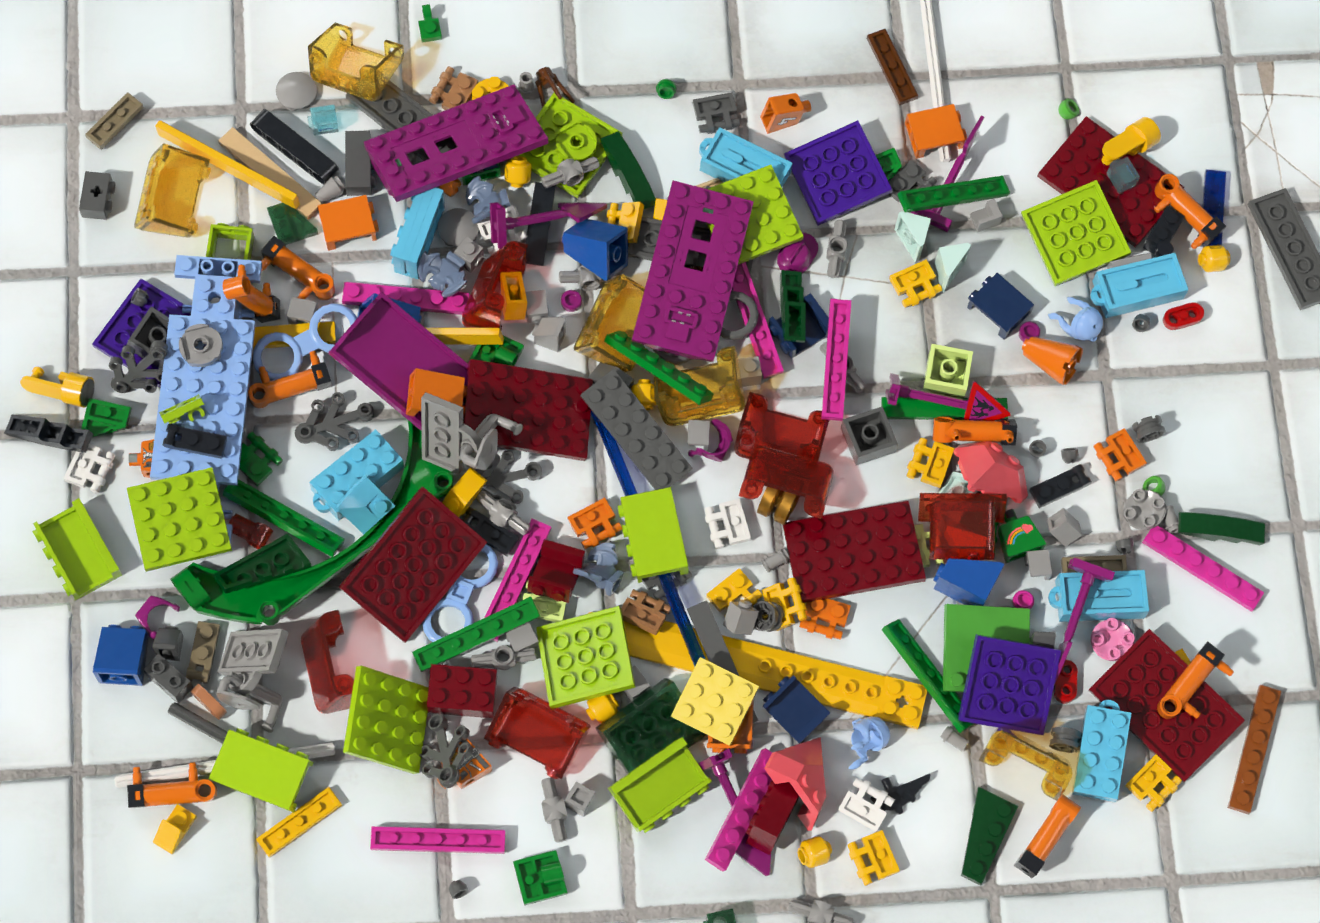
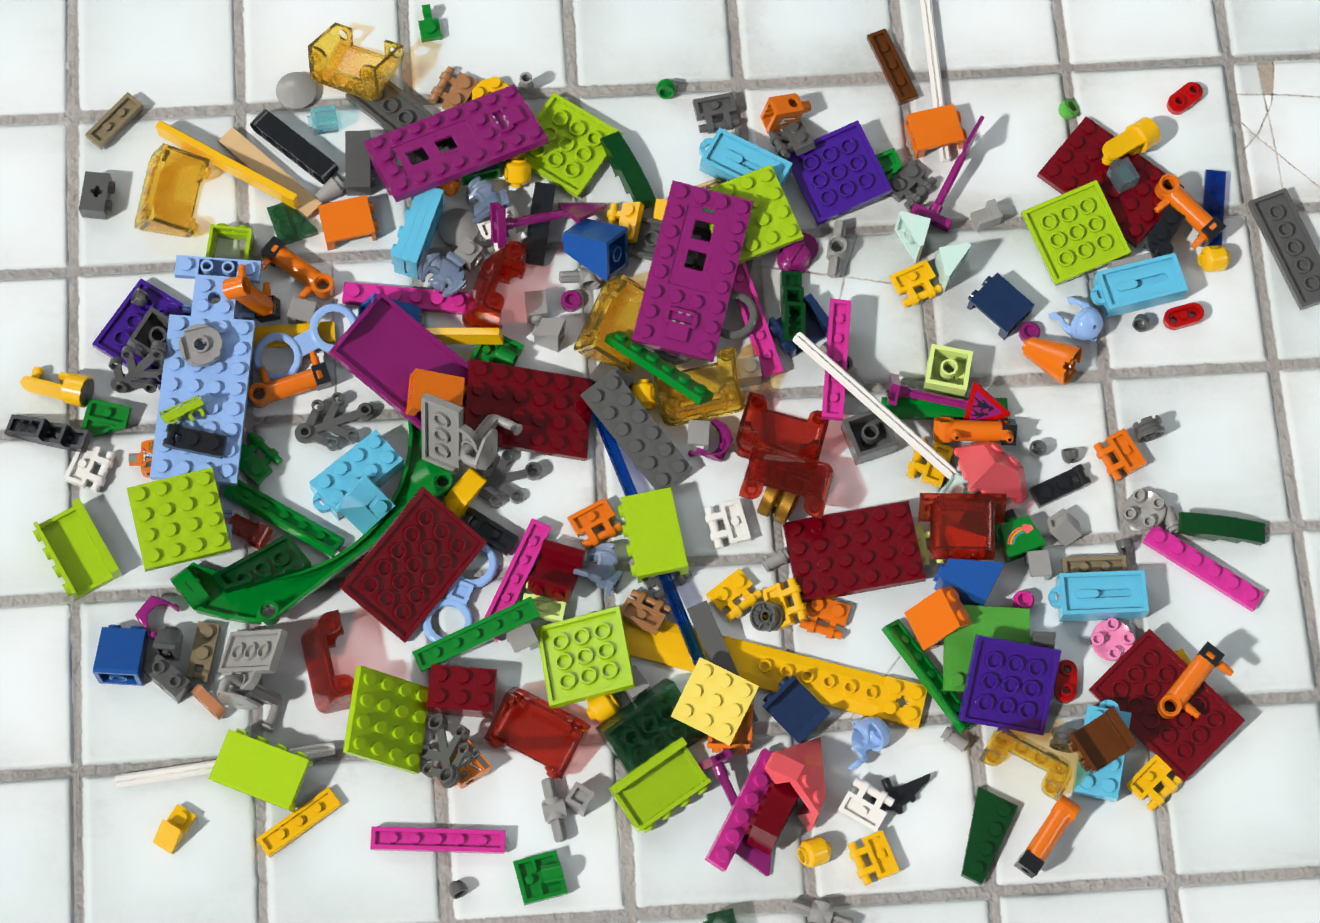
(168, 793): orange piece -> none
(197, 722): dark grey axle -> none
(491, 659): light grey axle -> none
(503, 512): light grey axle -> none
(514, 296): yellow slope -> none
(548, 79): reddish brown plant -> none
(570, 172): light grey axle -> none
(578, 132): lime plate -> none
(740, 617): light grey brick -> none
(798, 139): none -> dark grey plate
(874, 405): none -> white axle
(937, 617): none -> orange panel
(953, 193): green tile -> none
(1089, 572): magenta piece -> none
(1101, 741): none -> reddish brown panel
(1160, 489): bright green piece -> none
(1186, 98): none -> red plate
(1254, 749): dark orange plate -> none

